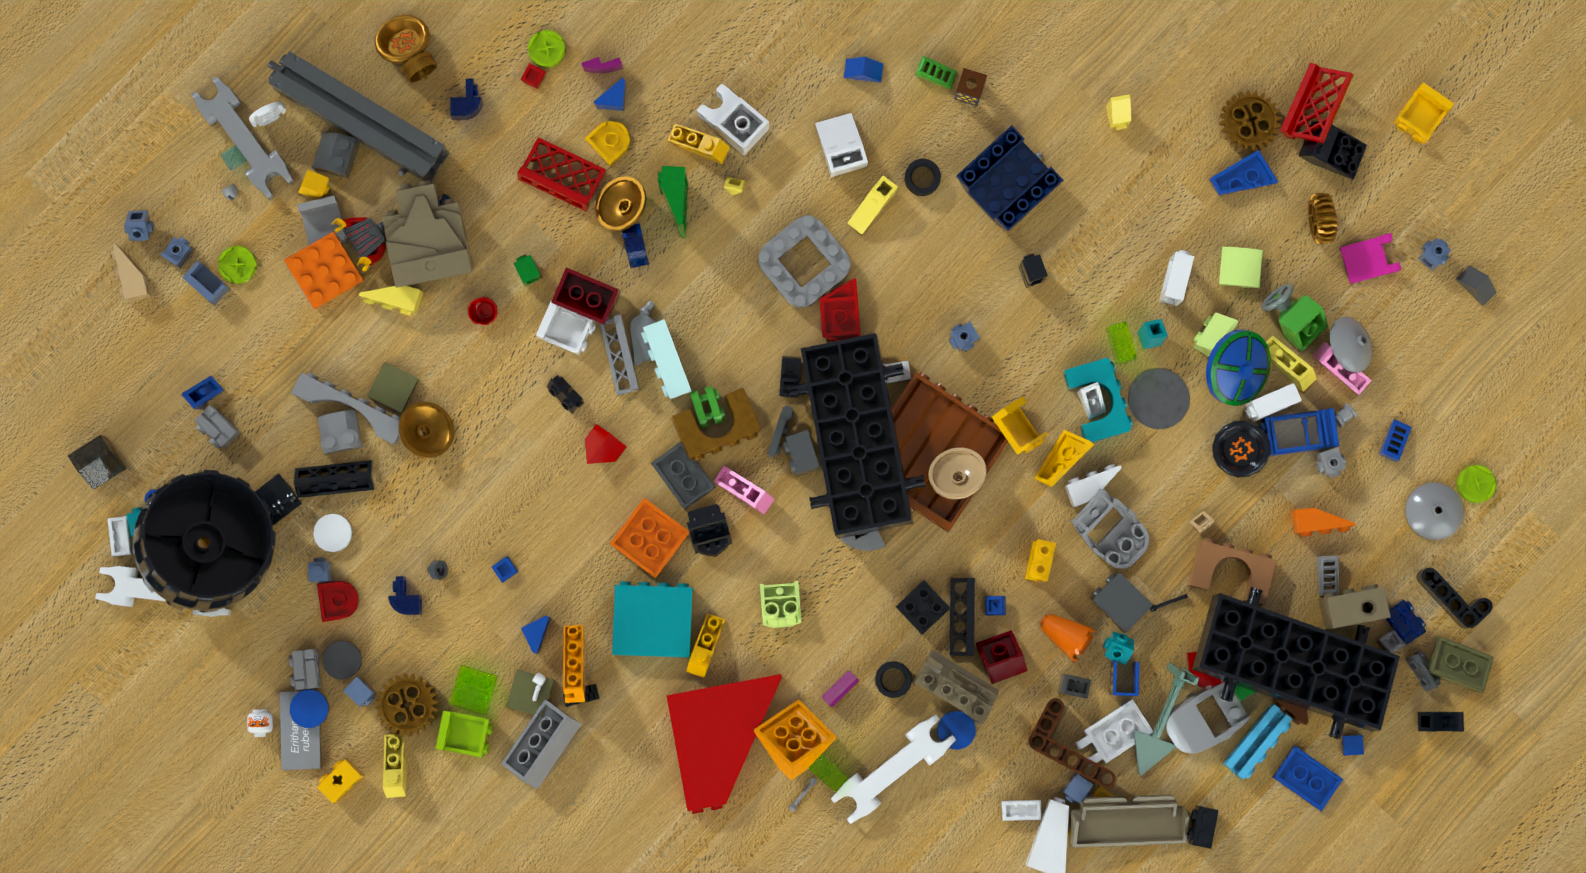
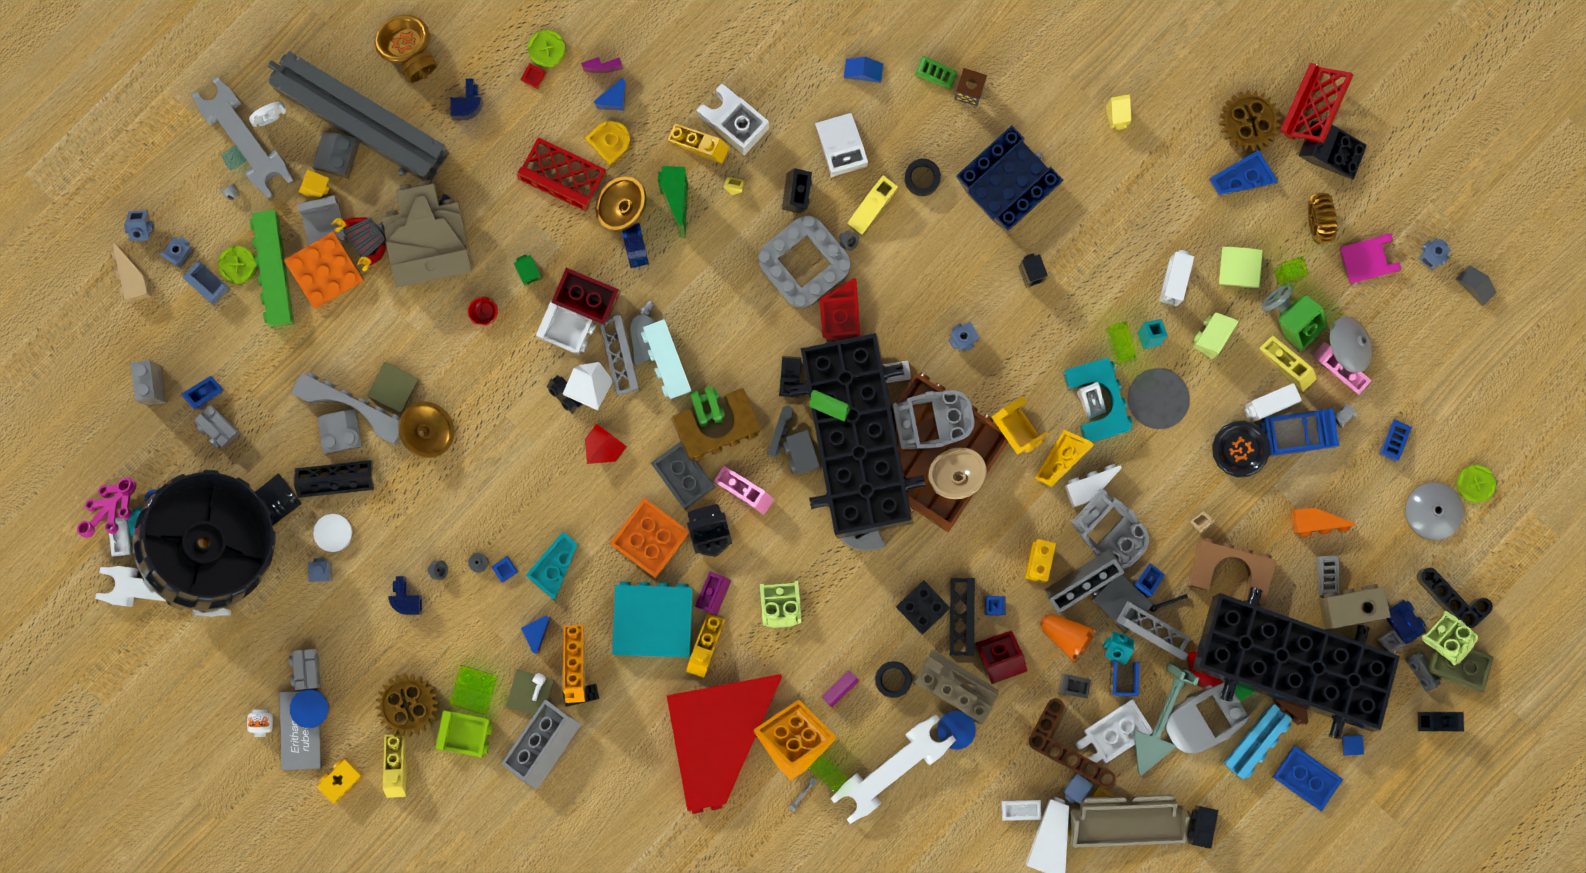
(97, 461): clear smoke slope -> none
(123, 491): none -> dark pink plant
(148, 382): none -> light grey brick
(272, 268): none -> bright green brick
(337, 600): red tile -> none
(342, 660): dark grey tile -> none
(360, 692): sand blue brick -> none
(402, 298): light yellow slope -> none
(481, 566): none -> dark grey tile
(553, 565): none -> teal wing
(588, 384): none -> white slope
(713, 593): none -> magenta slope
(797, 190): none -> black brick
(829, 405): none -> bright green slope
(849, 240): none -> dark grey tile
(952, 417): none -> light grey slope
(1084, 581): none -> dark grey brick
(1149, 580): none -> blue slope
(1179, 652): none -> light grey fence
(1238, 367): blue dish -> none
(1291, 271): none -> clear neon green panel
(1333, 456): light grey brick -> none
(1423, 113): yellow panel -> none
(1451, 638): none -> yellowish green slope

